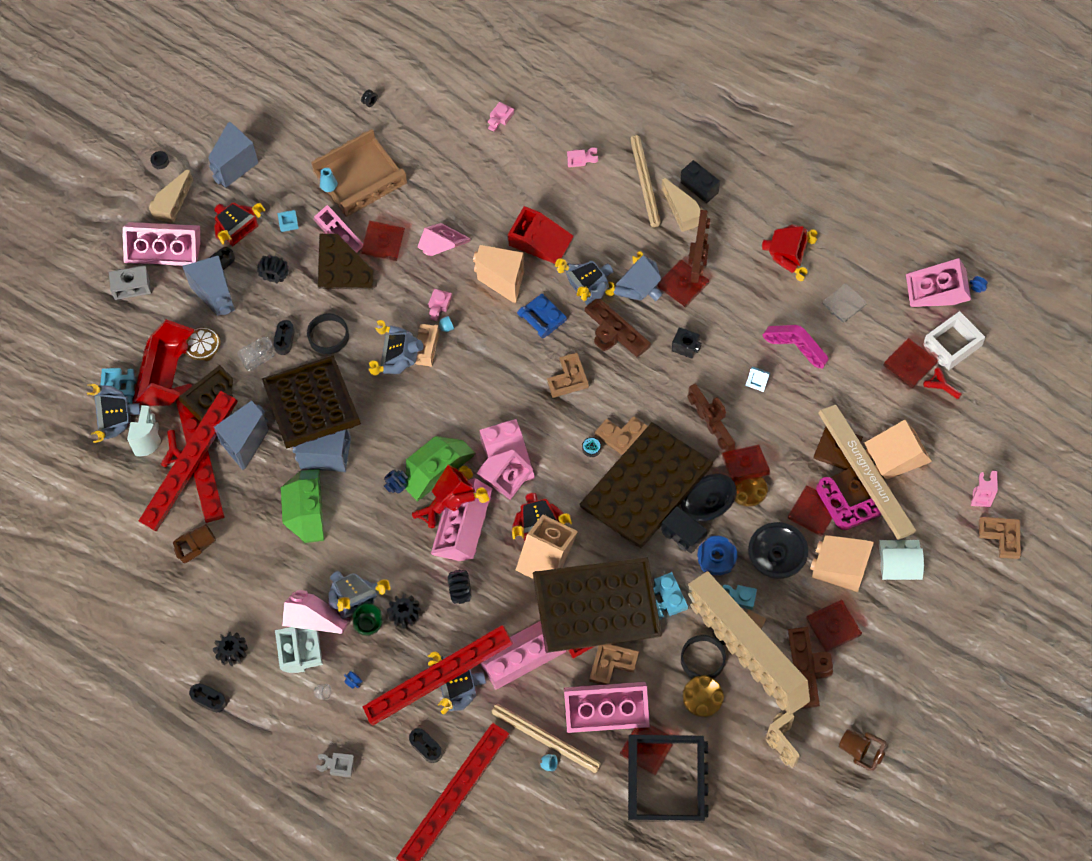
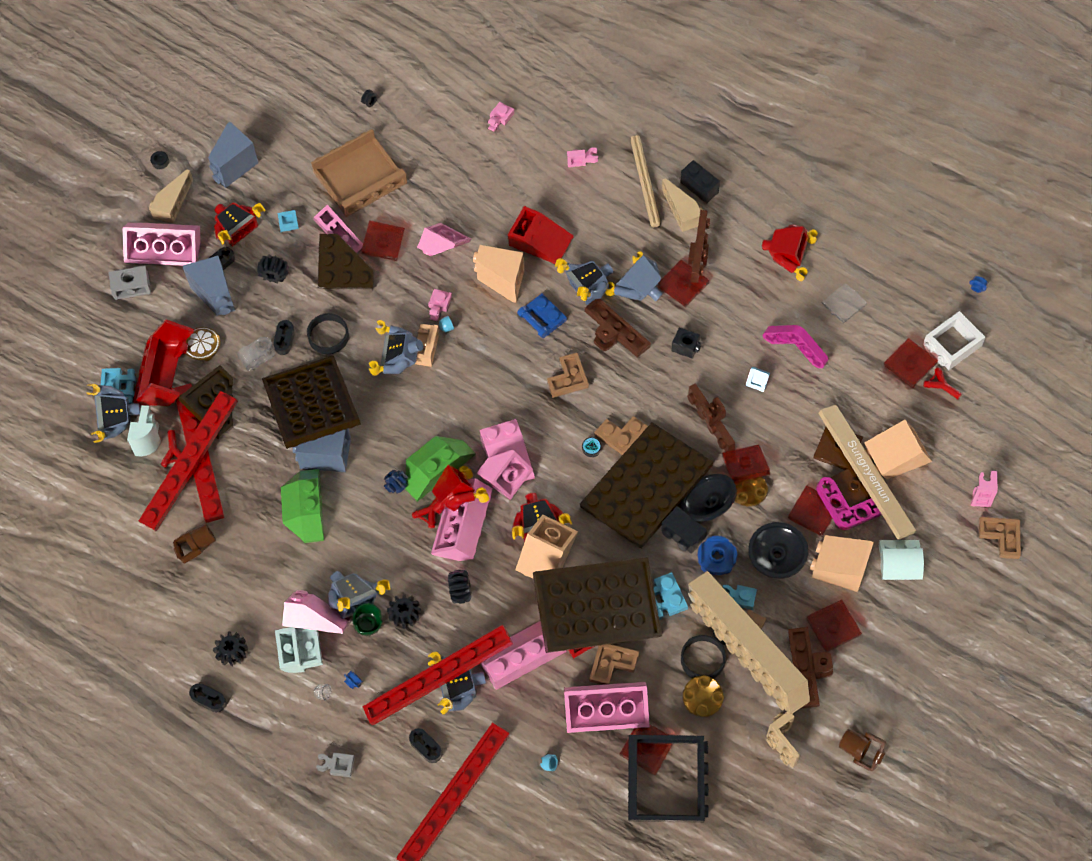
(243, 433): sand blue slope -> none
(327, 180): medium azure cone -> none
(546, 738): tan axle -> none
(939, 285): bright pink slope -> none

